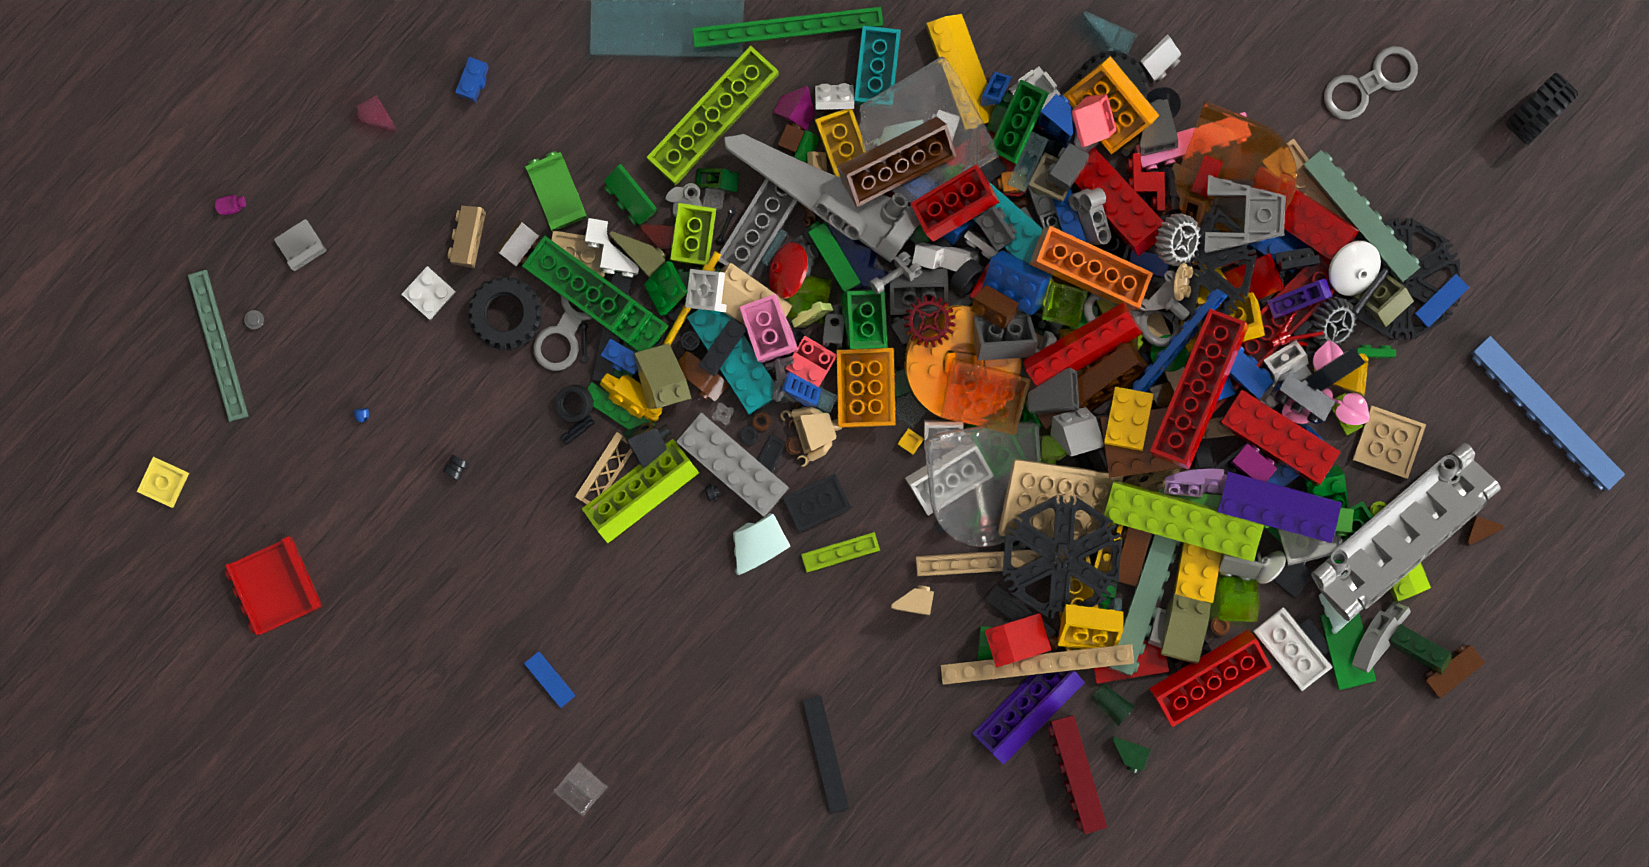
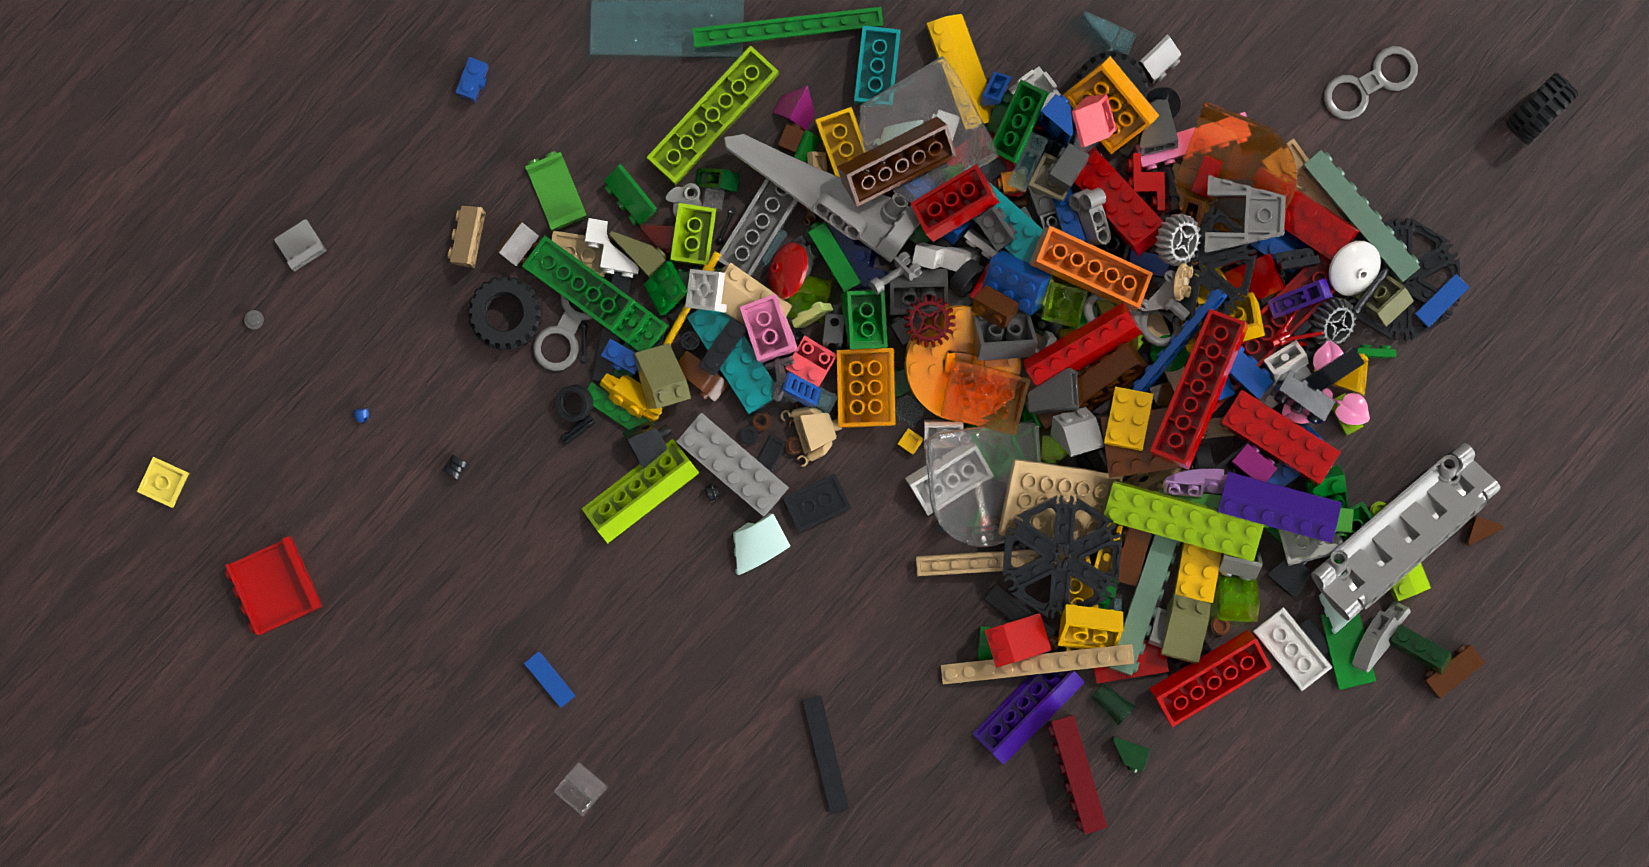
(218, 345): sand green tile -> none
(230, 204): magenta arm -> none
(375, 114): clear pink slope -> none
(428, 293): white plate -> none
(600, 465): tan fence -> none
(718, 414): clear plate -> none
(834, 96): white plate -> none
(840, 552): lime tile -> none
(915, 601): tan slope -> none
(1271, 566): white dish -> none
(1389, 442): tan plate -> none
(1547, 414): medium blue brick -> none

